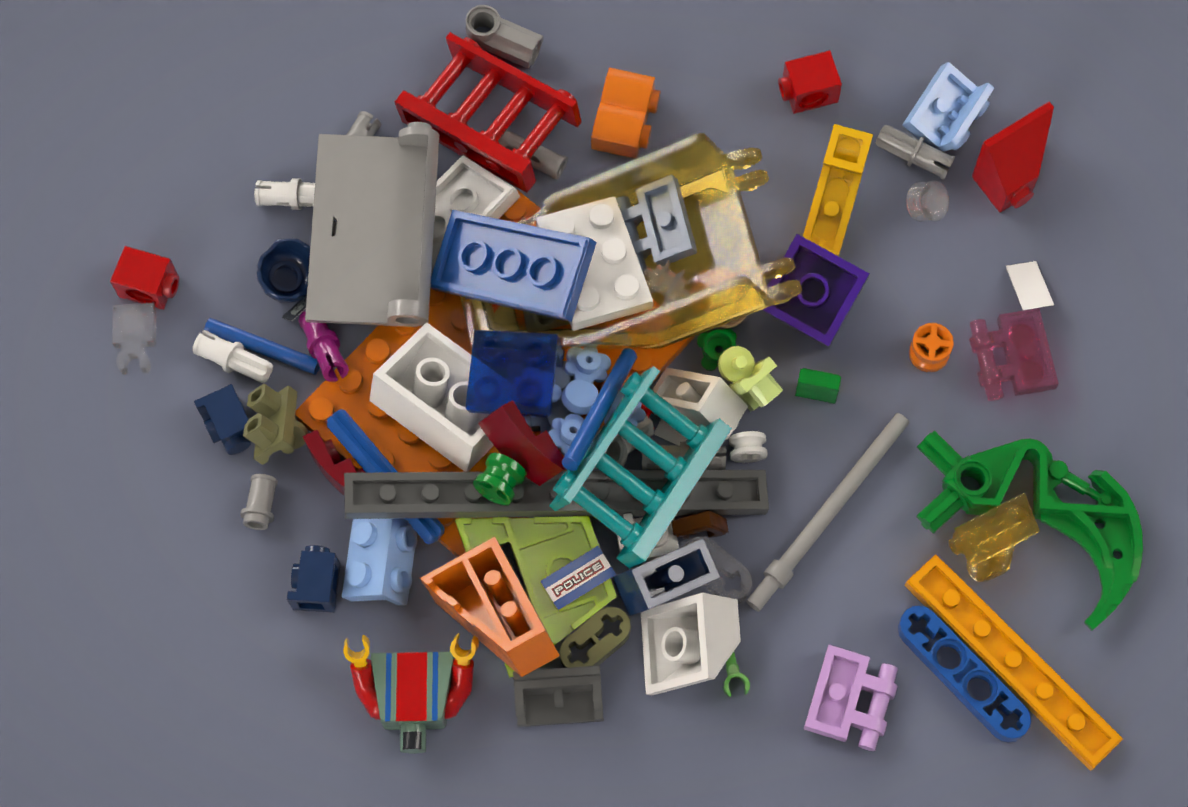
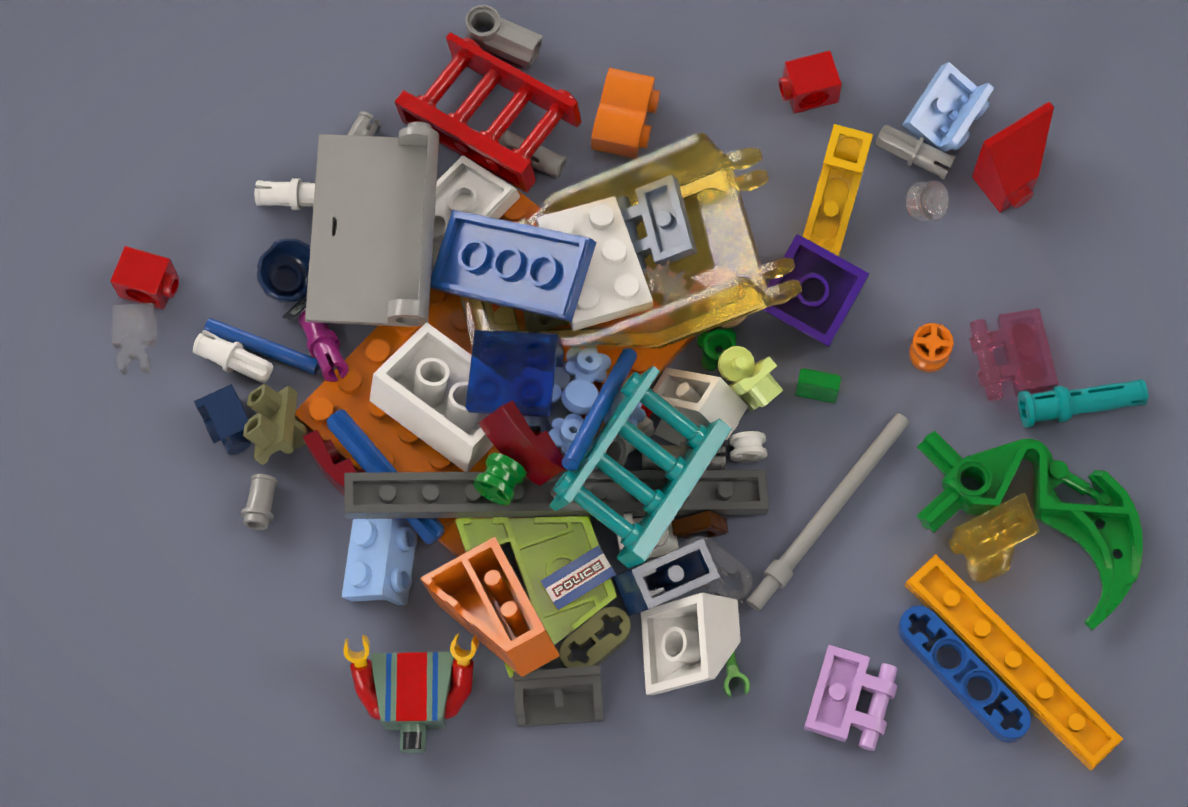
(315, 580): dark blue brick -> none
(1029, 285): white sticker -> none
(1065, 403): none -> teal pin

